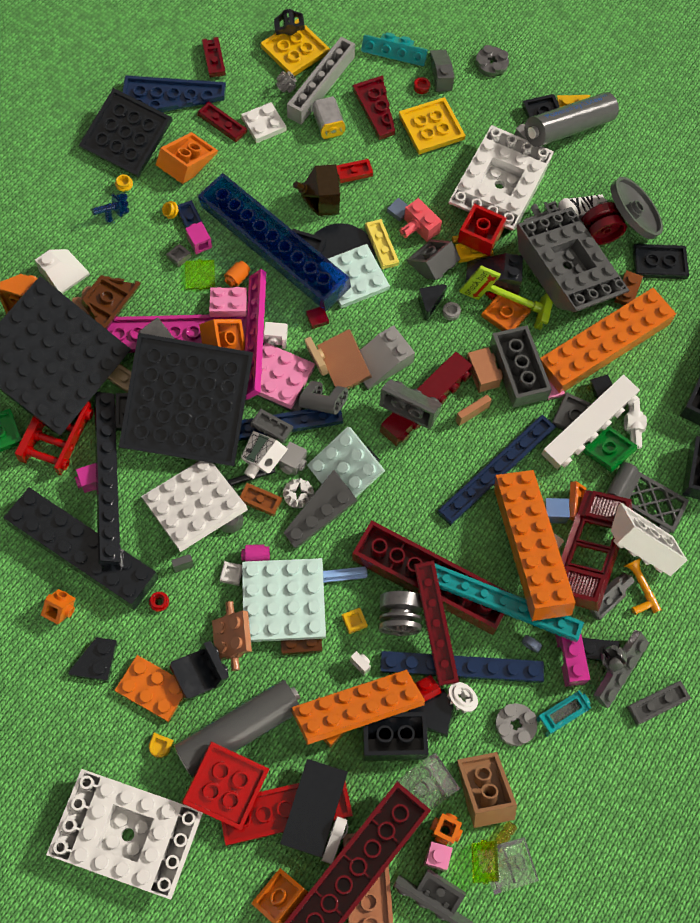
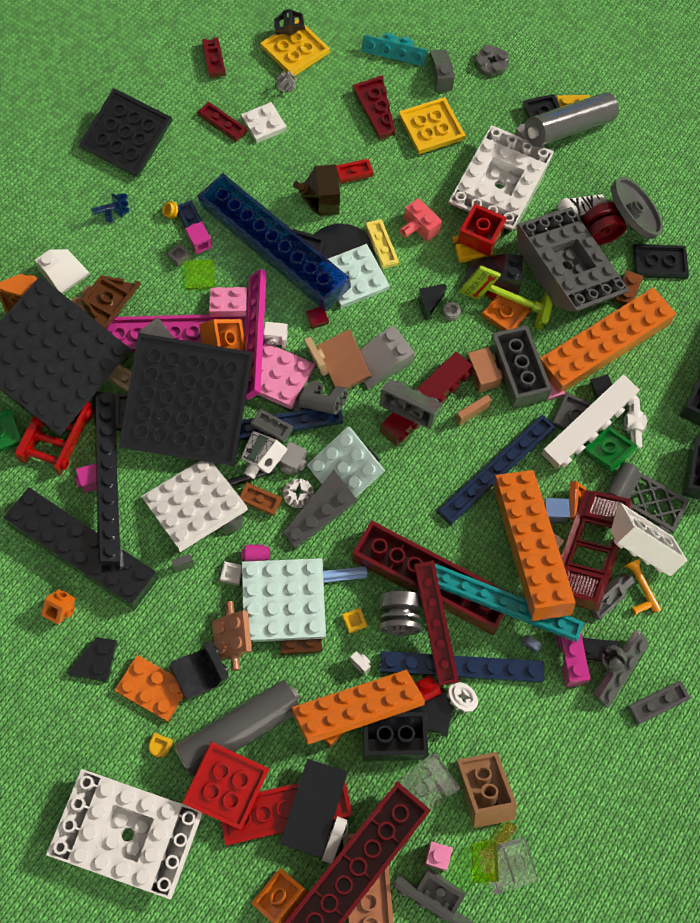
(123, 183): yellow plate -> none
(156, 596): red plate -> none
(173, 94): dark blue wing -> none
(185, 157): orange slope -> none
(237, 274): orange brick -> none
(321, 80): light grey brick -> none
(328, 117): flat silver piece -> none
(397, 209): sand blue tile -> none
(421, 85): red tile -> none
(434, 259): dark grey slope -> none
(449, 821): orange brick -> none
(505, 729): light grey plate -> none
(552, 205): dark grey arm -> none
(564, 712): teal window -> none

